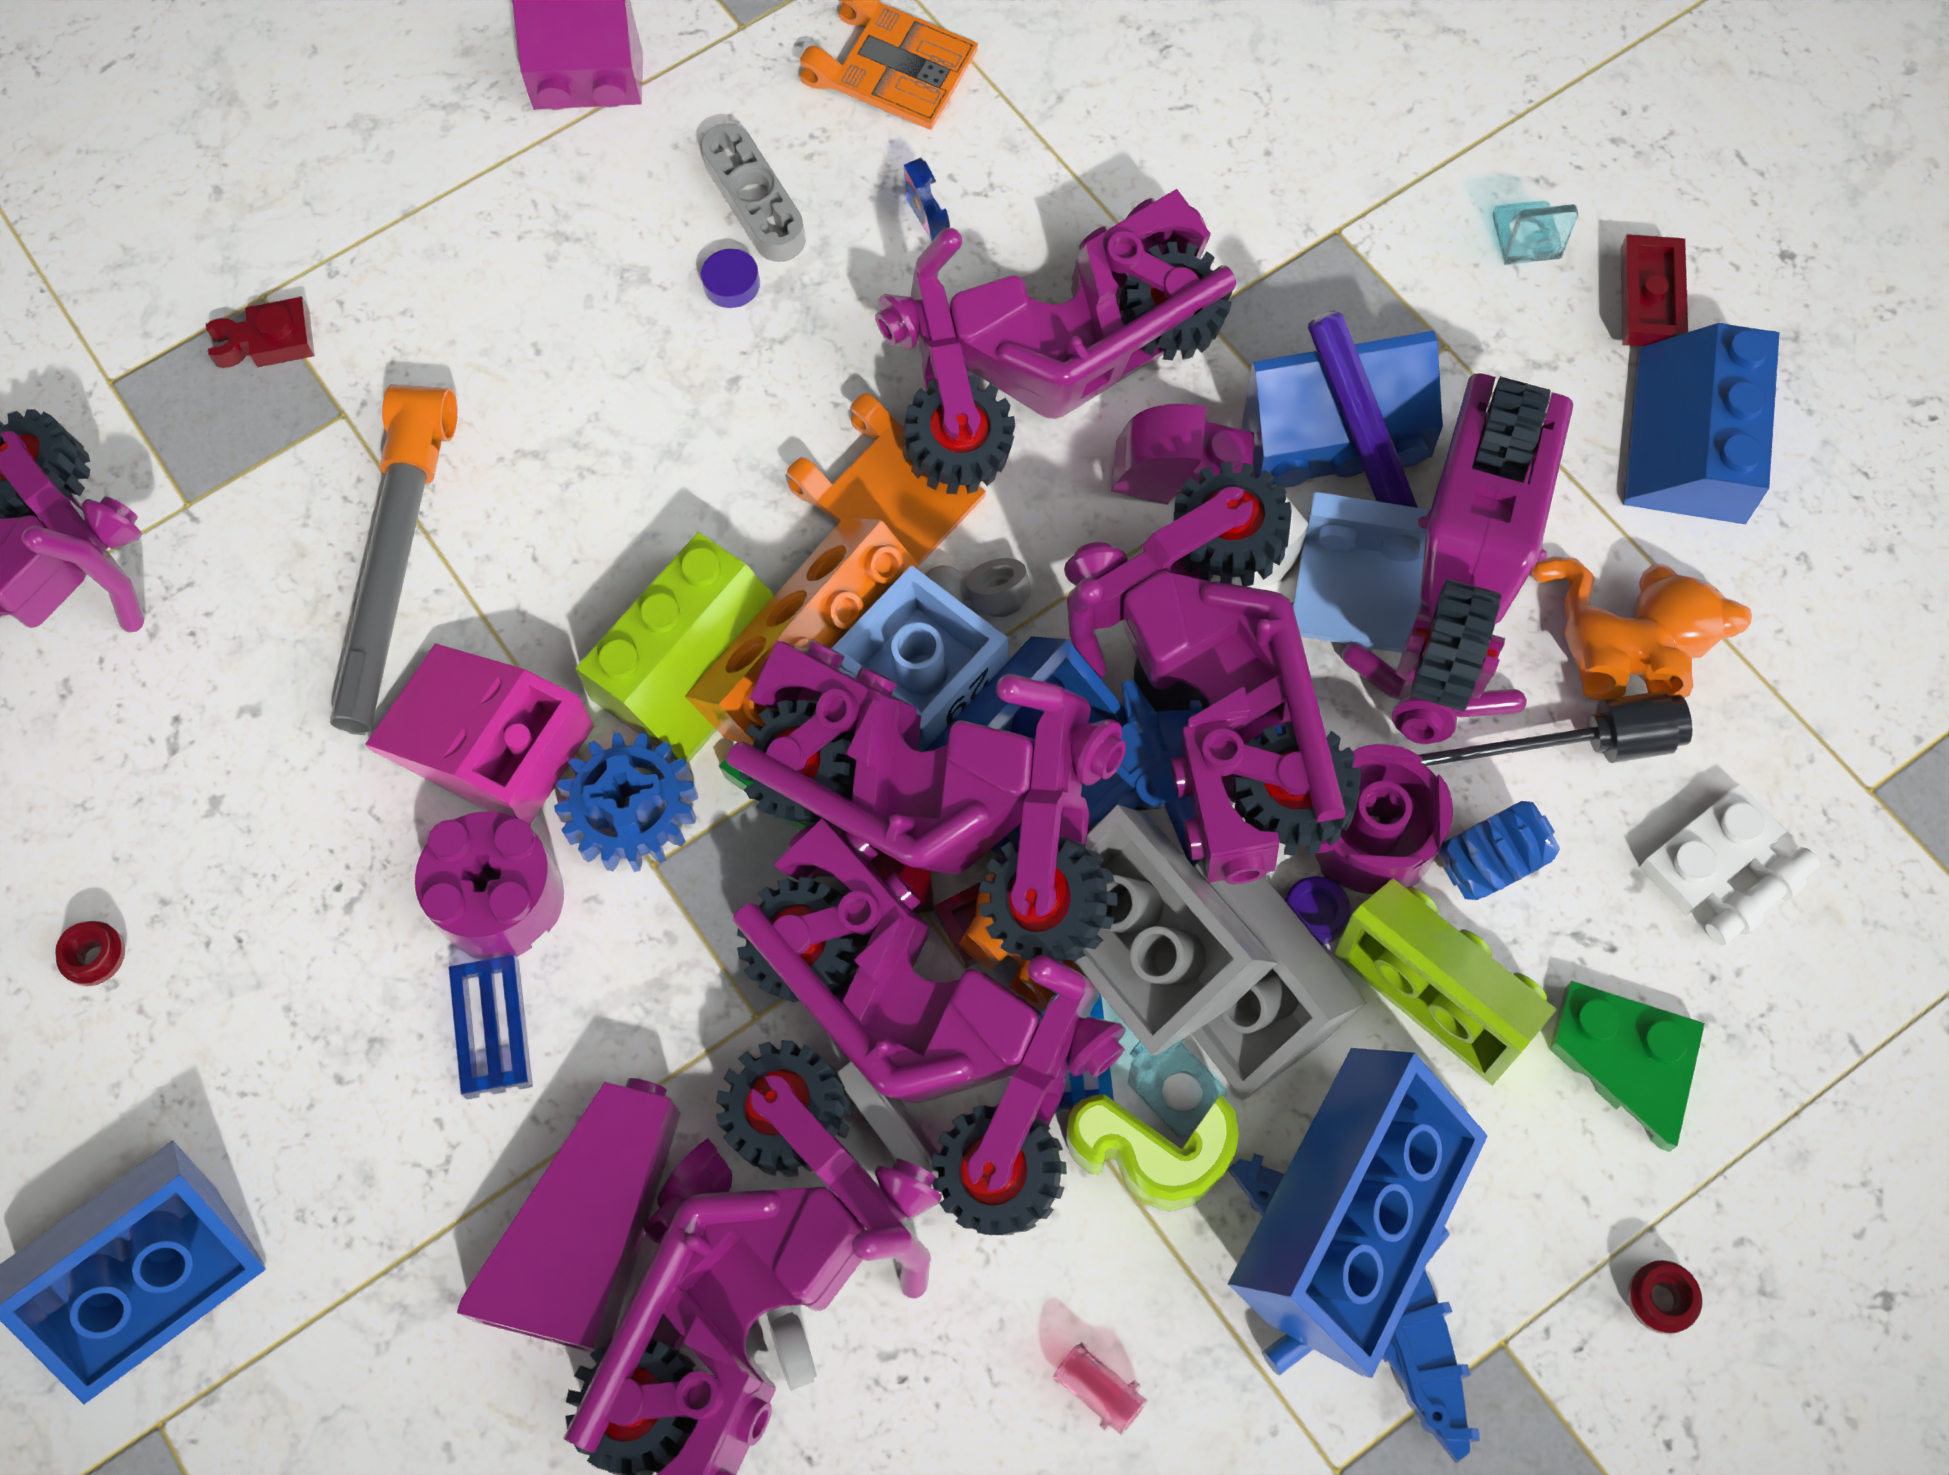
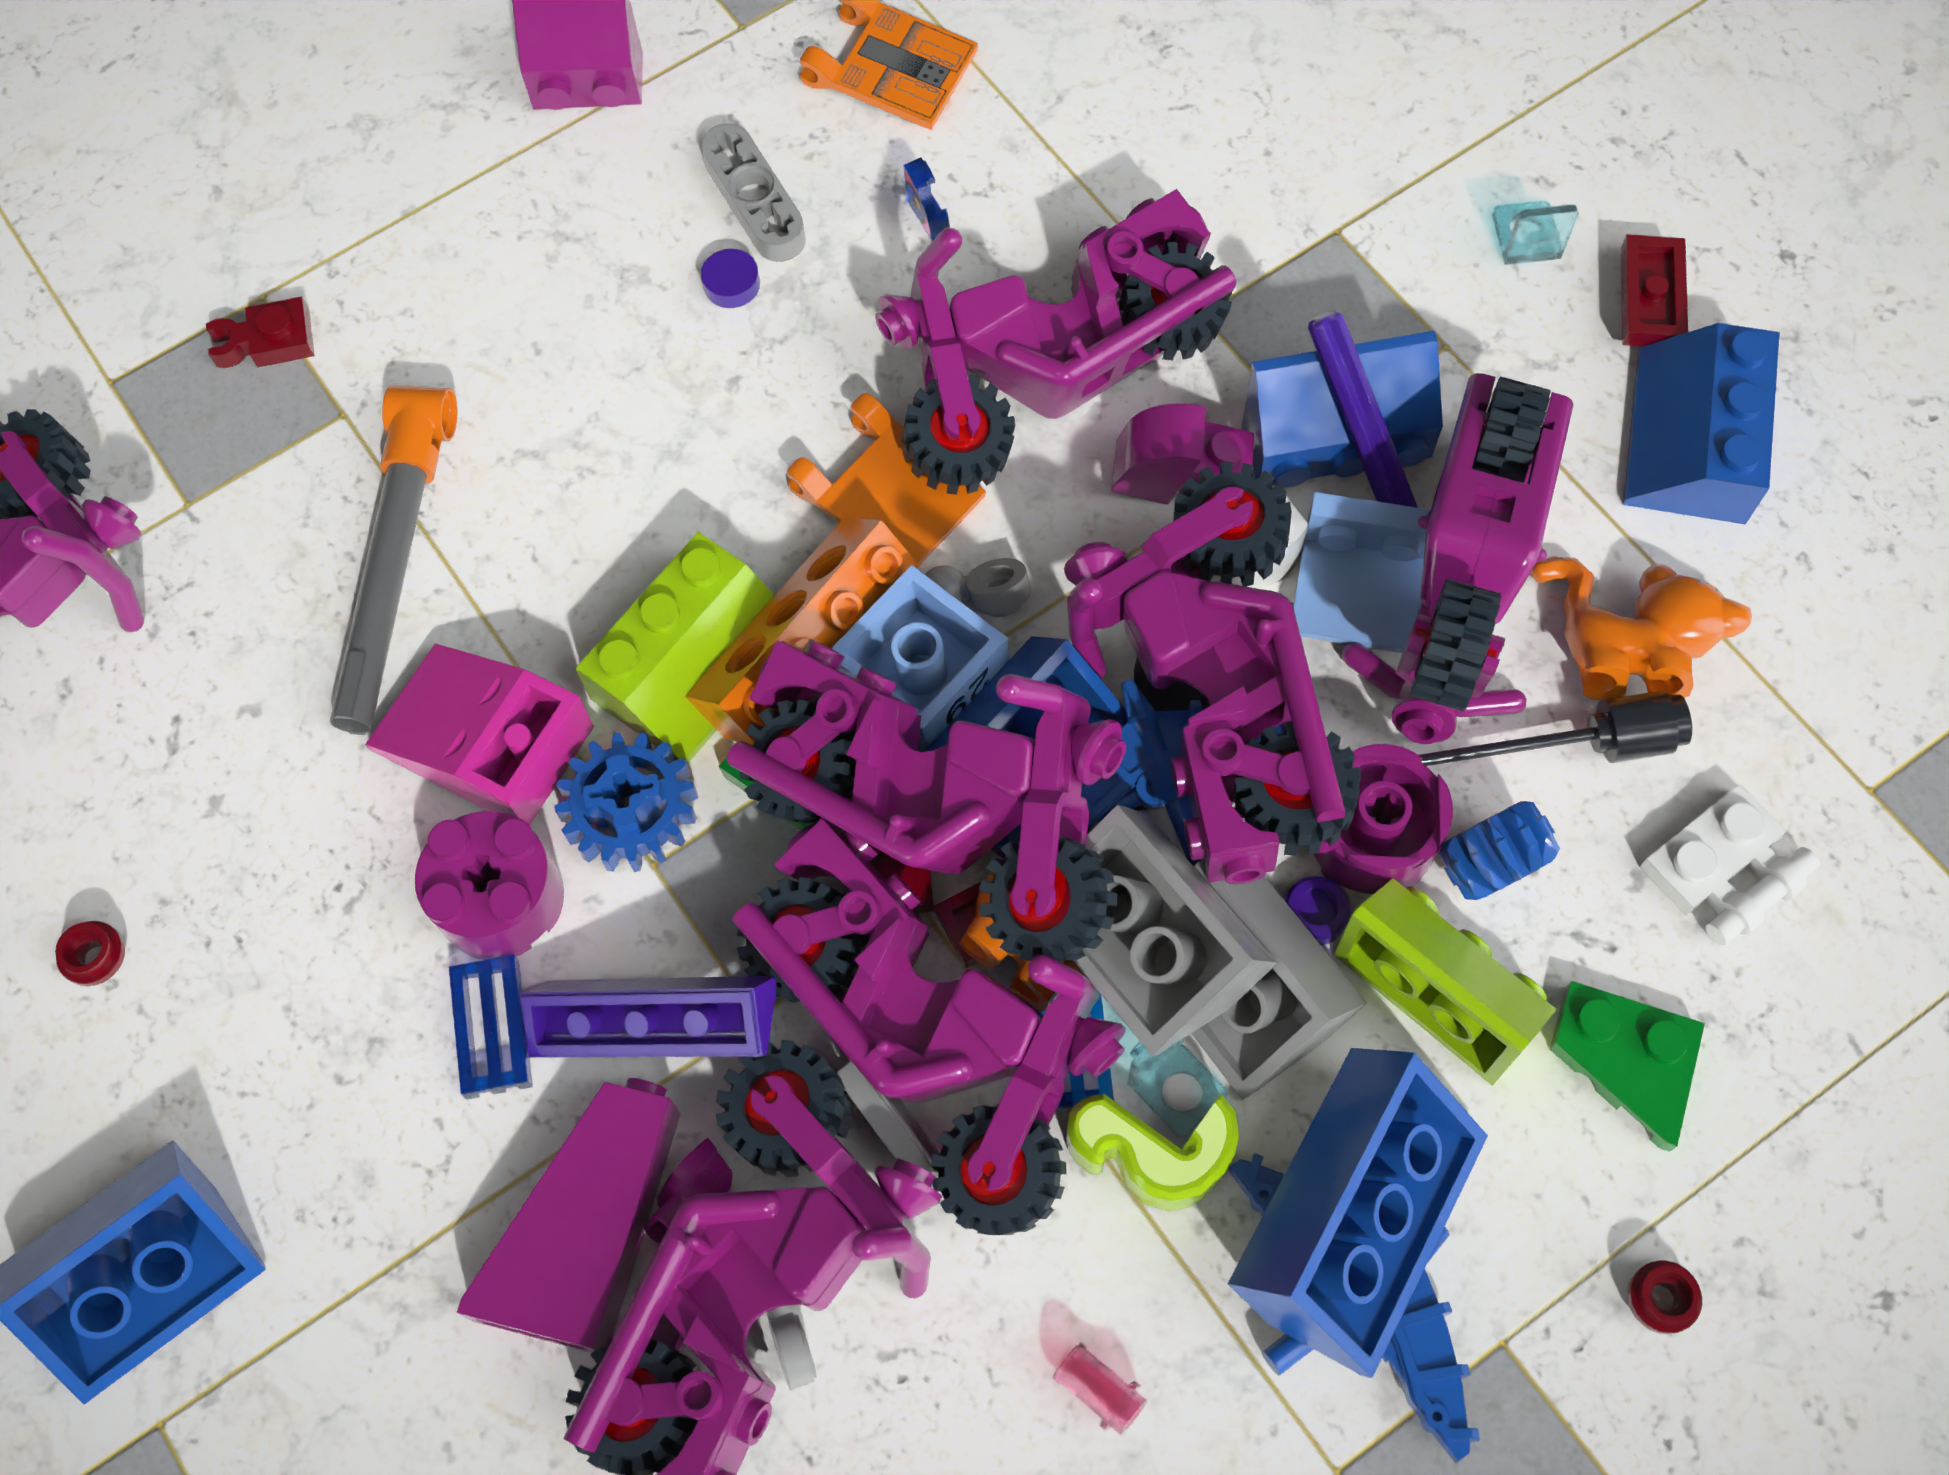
(649, 1017): none -> dark purple slope

